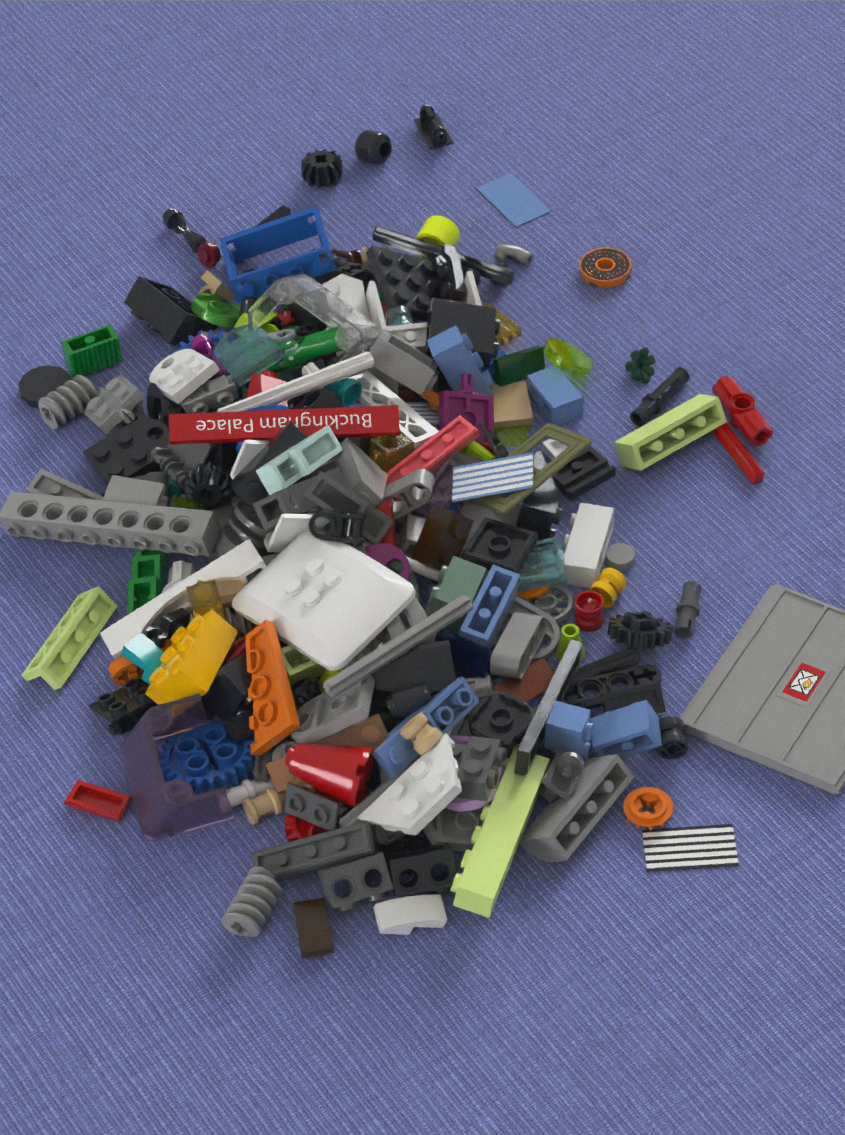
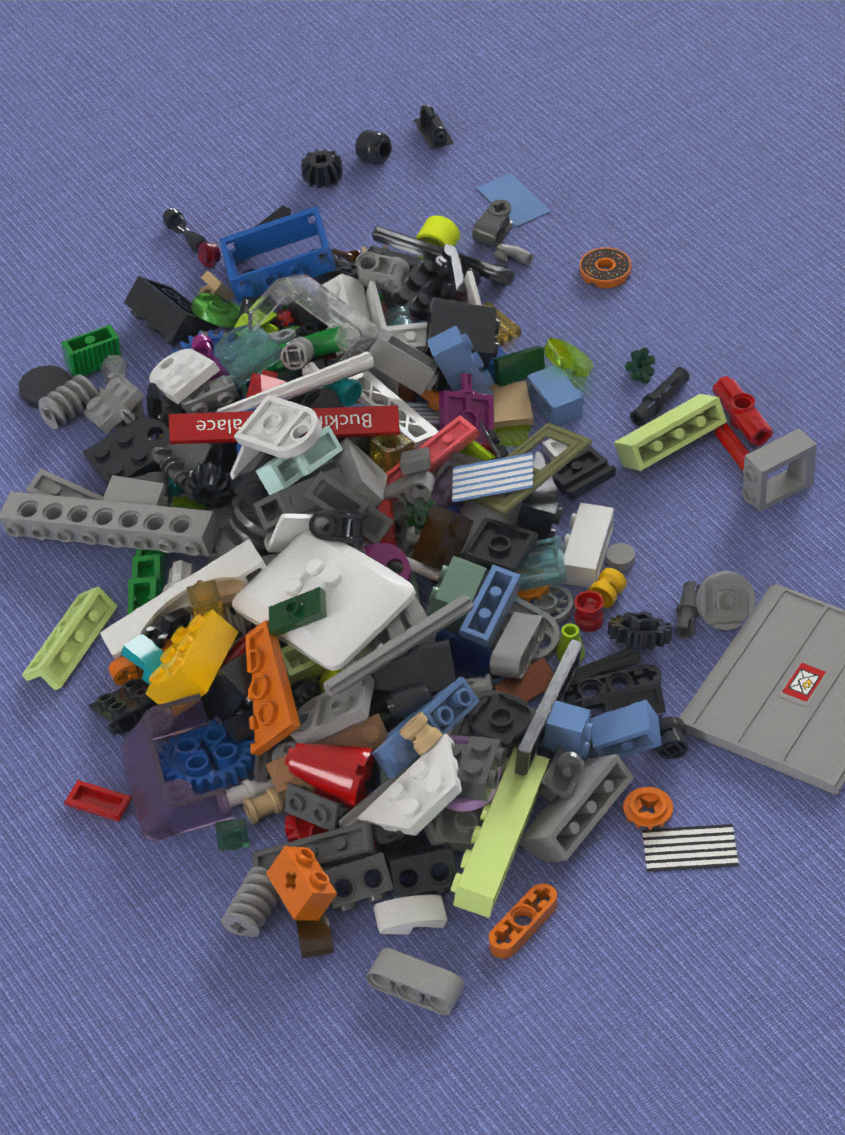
(113, 367): none -> clear cone
(232, 834): none -> plate
(277, 428): none -> white plate
(297, 612): none -> dark green plate
(301, 883): none -> orange brick
(302, 349): none -> light grey wheel
(381, 270): none -> light grey piece
(415, 460): none -> flat silver tile
(415, 981): none -> light grey beam
(419, 509): none -> dark green plant
(493, 224): none -> dark grey piece
(524, 907): none -> orange beam
(725, 600): none -> light grey tile
(792, 449): none -> light grey window

